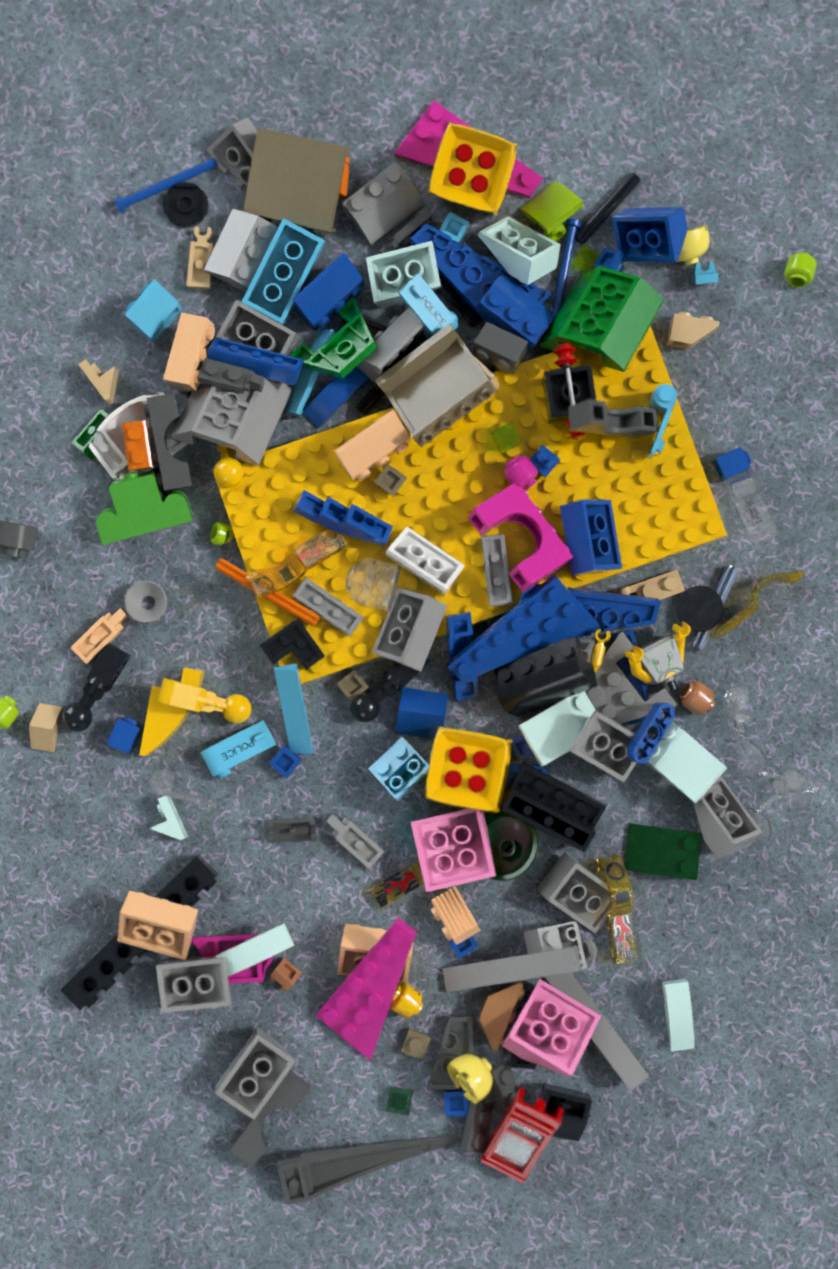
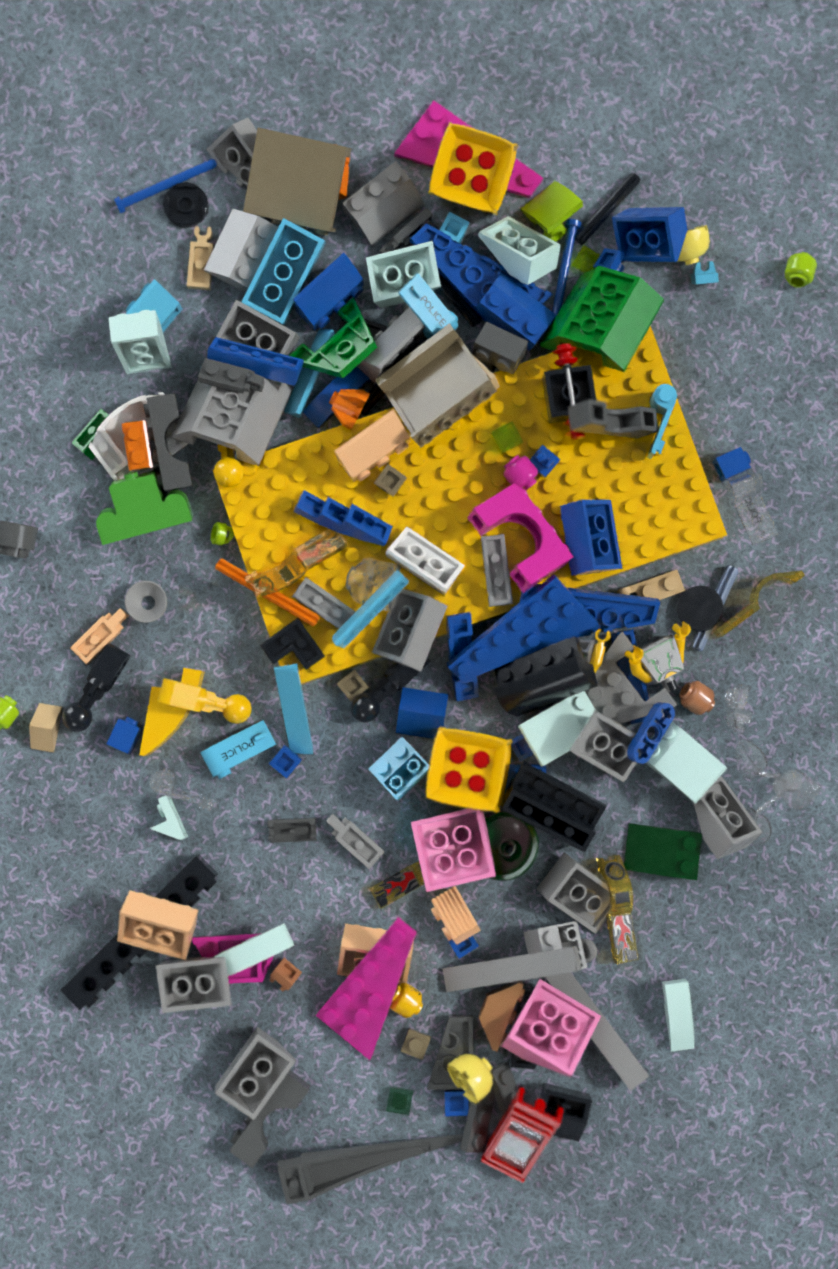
(105, 383): tan slope -> none
(139, 341): none -> light aqua slope
(188, 352): light nougat slope -> none
(348, 405): none -> orange brick
(370, 609): none -> medium azure slope
(688, 330): tan slope -> none

